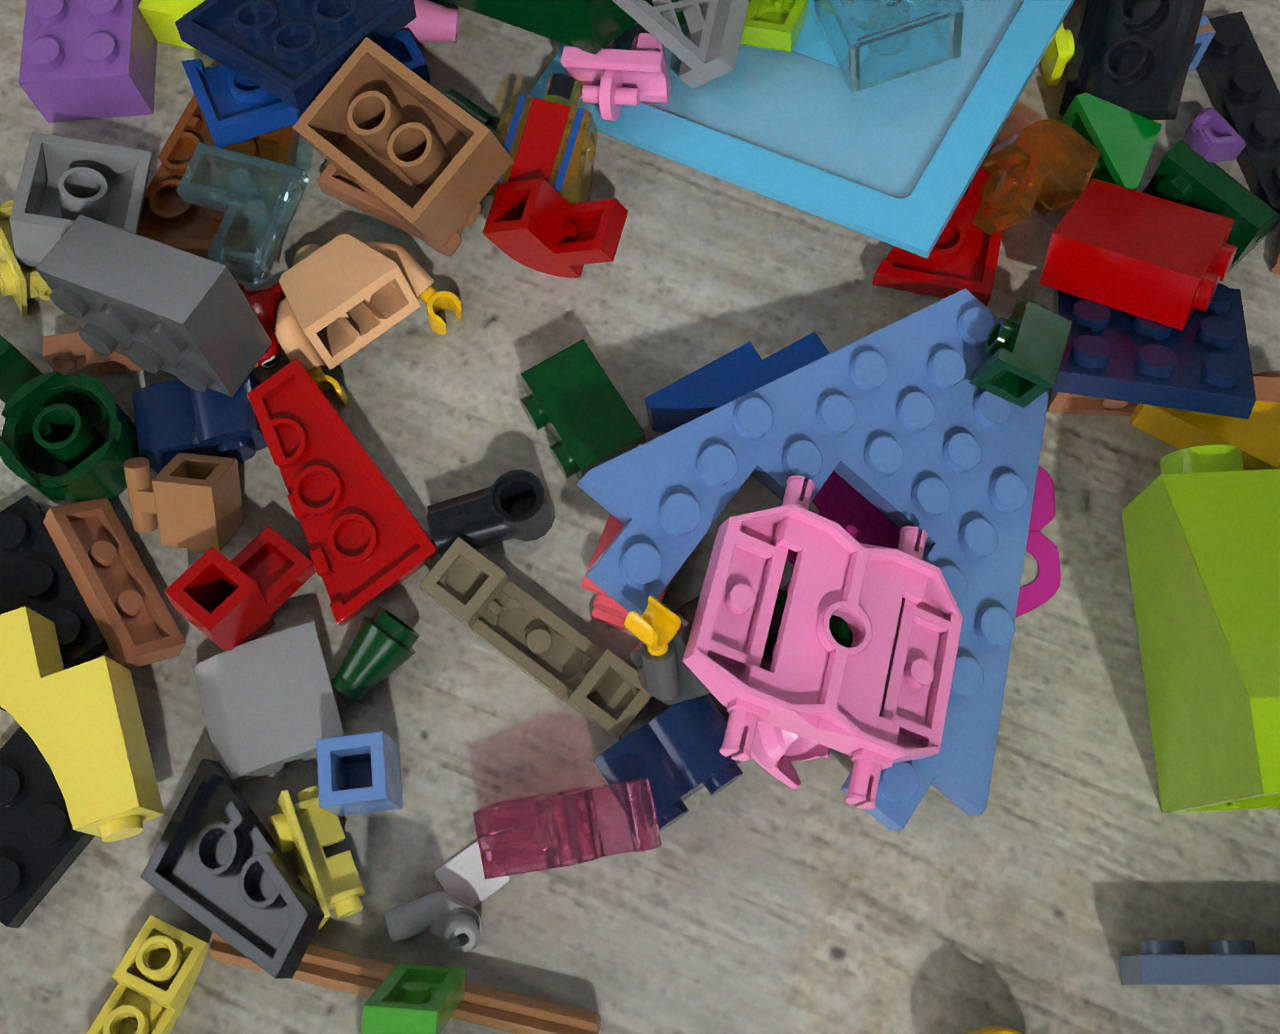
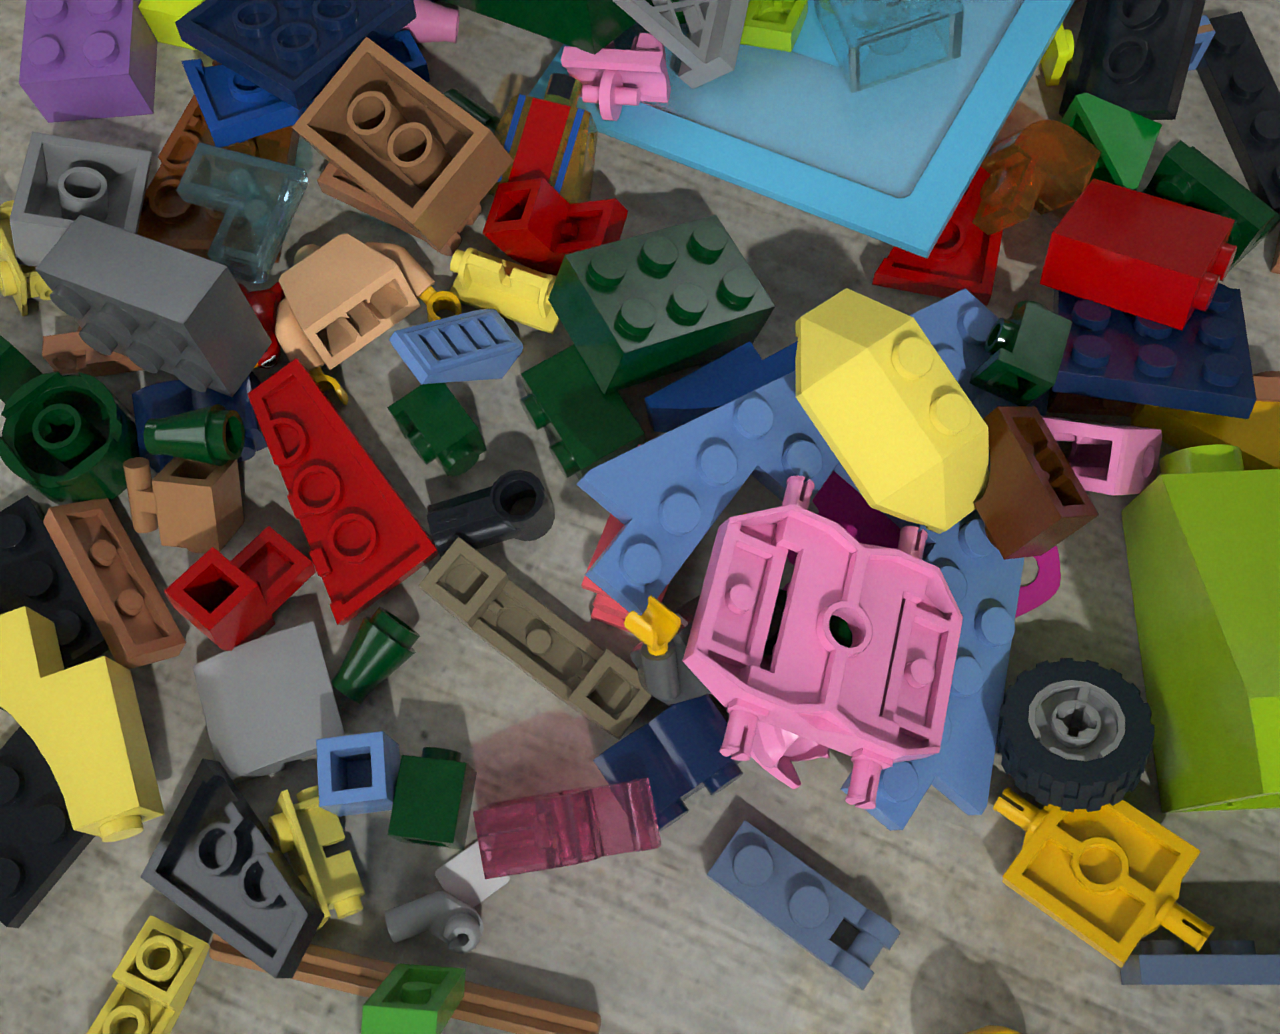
(199, 435): none -> dark green cone
(433, 799): none -> dark green brick
(438, 428): none -> dark green brick
(467, 347): none -> medium blue slope
(504, 286): none -> light yellow hinge
(659, 302): none -> dark green brick
(801, 903): none -> sand blue plate
(891, 411): none -> light yellow wedge
(1031, 488): none -> reddish brown arch
(1069, 769): none -> black wheel
(1102, 873): none -> yellow plate
(1108, 454): none -> bright pink torso
(1213, 137): medium lavender tile -> none

